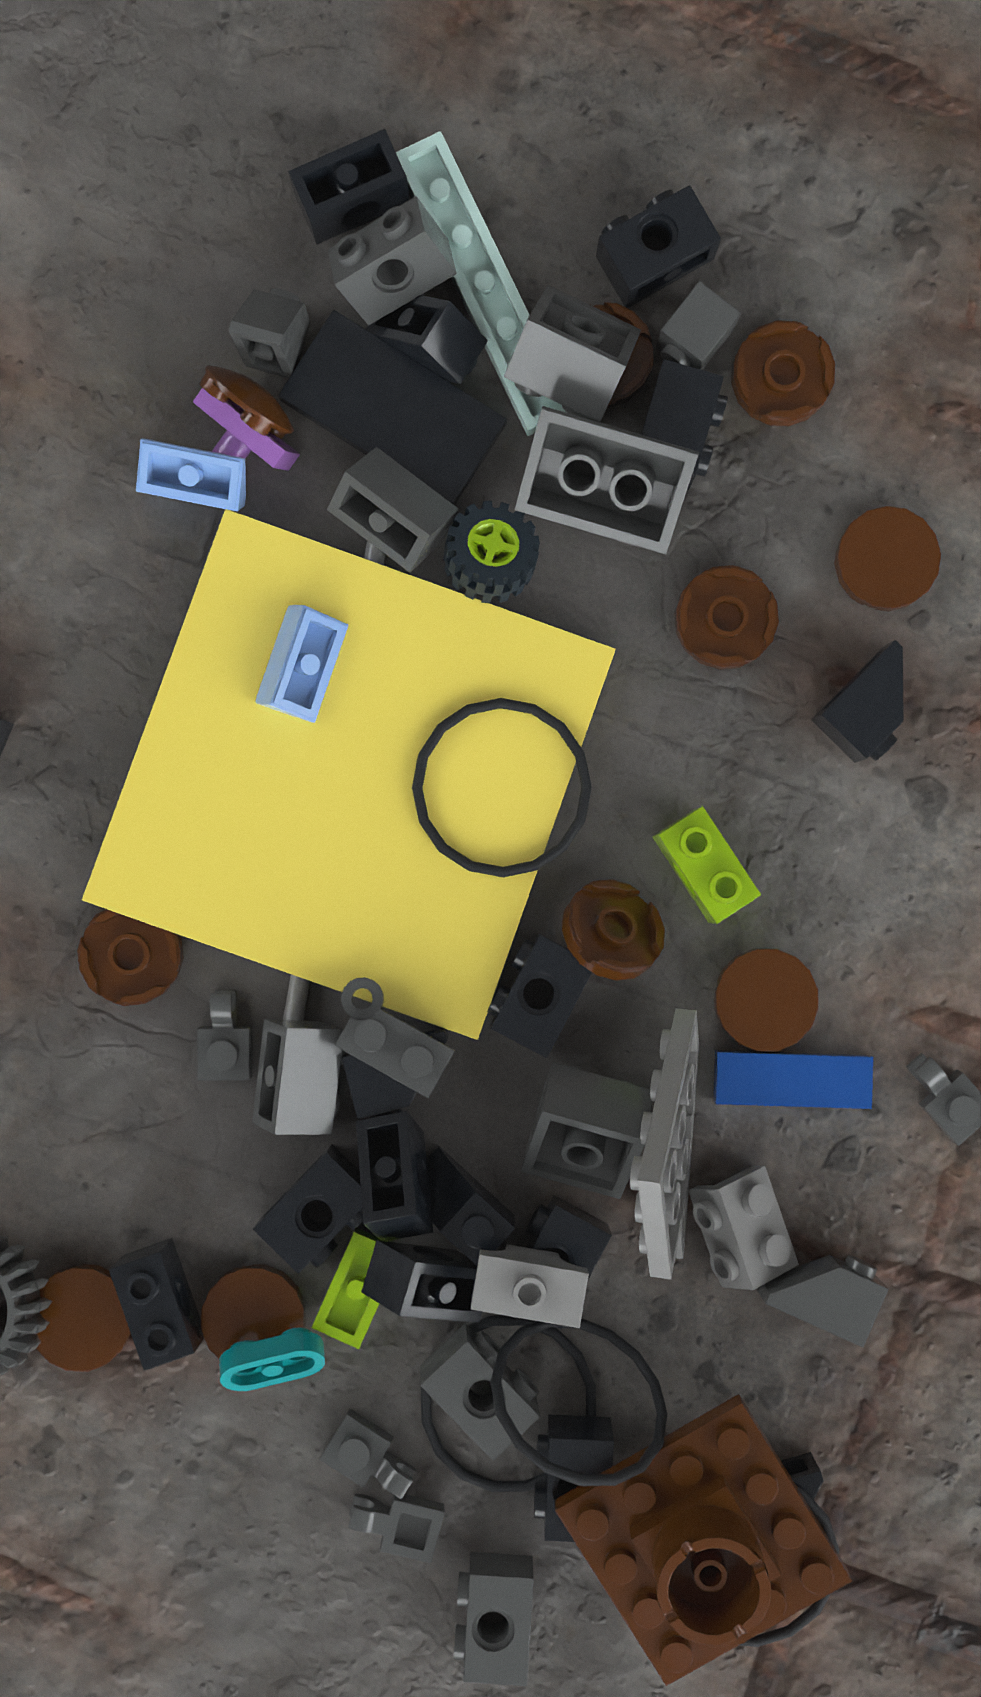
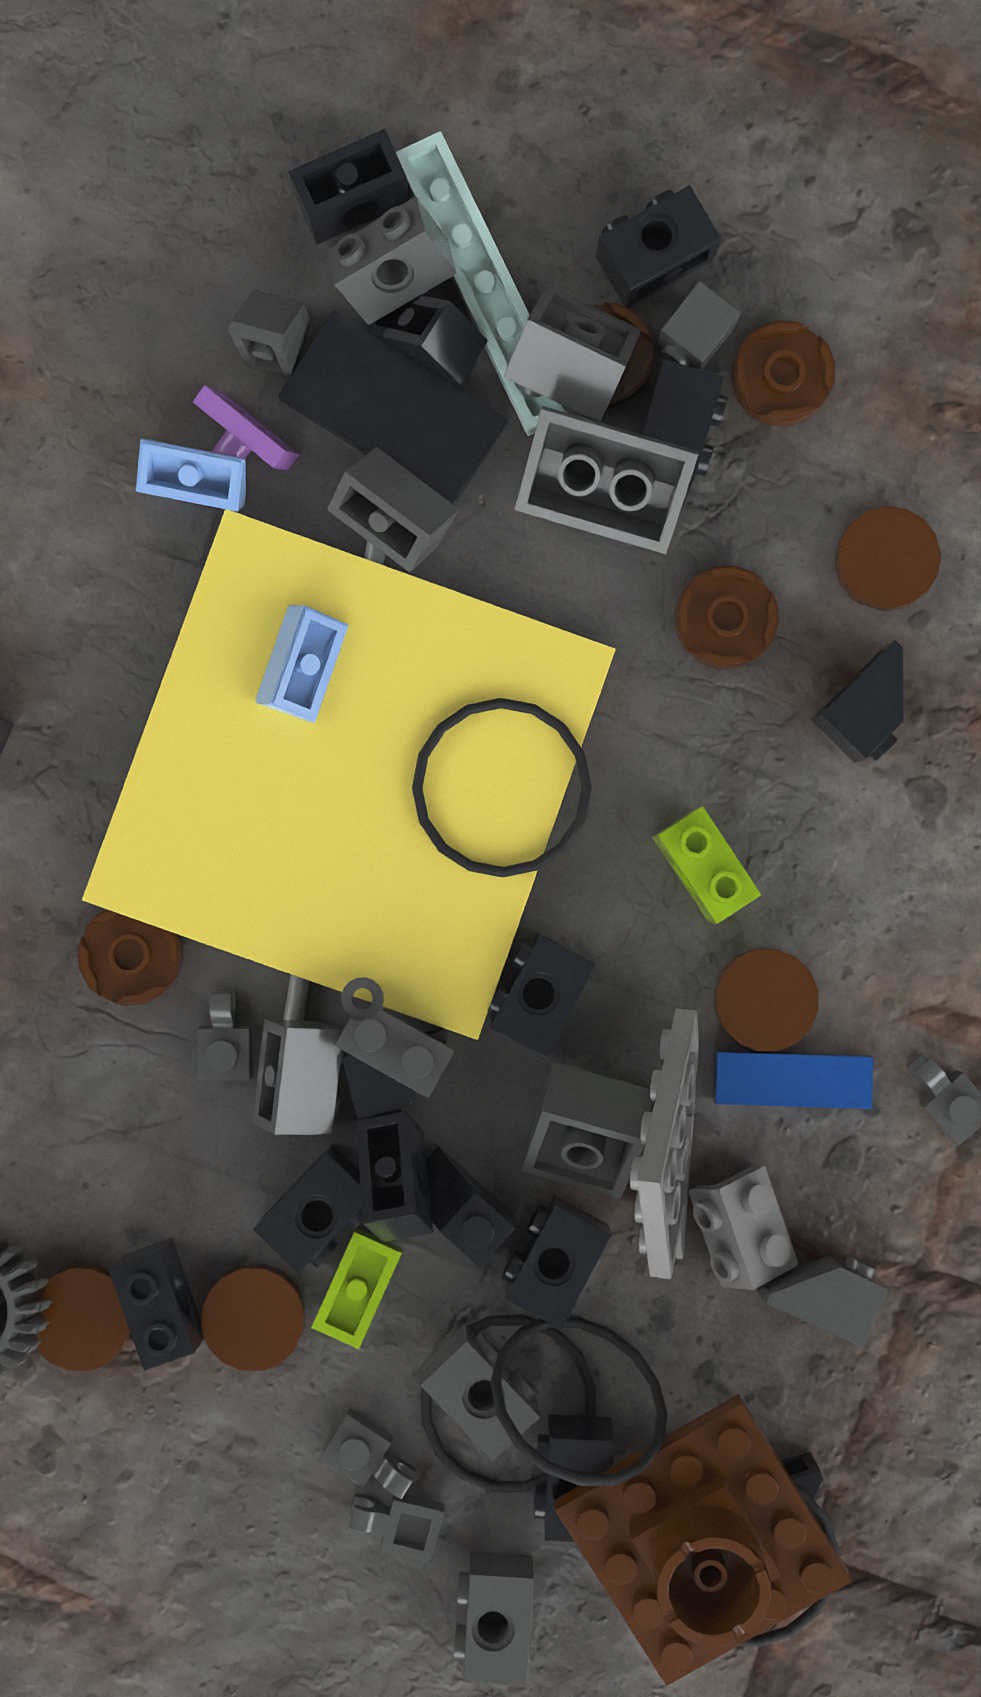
(259, 406): reddish brown dish -> none
(271, 1360): teal plate -> none
(422, 1281): black brick -> none
(493, 533): black wheel -> none
(530, 1286): light grey brick -> none
(613, 930): reddish brown tile -> none

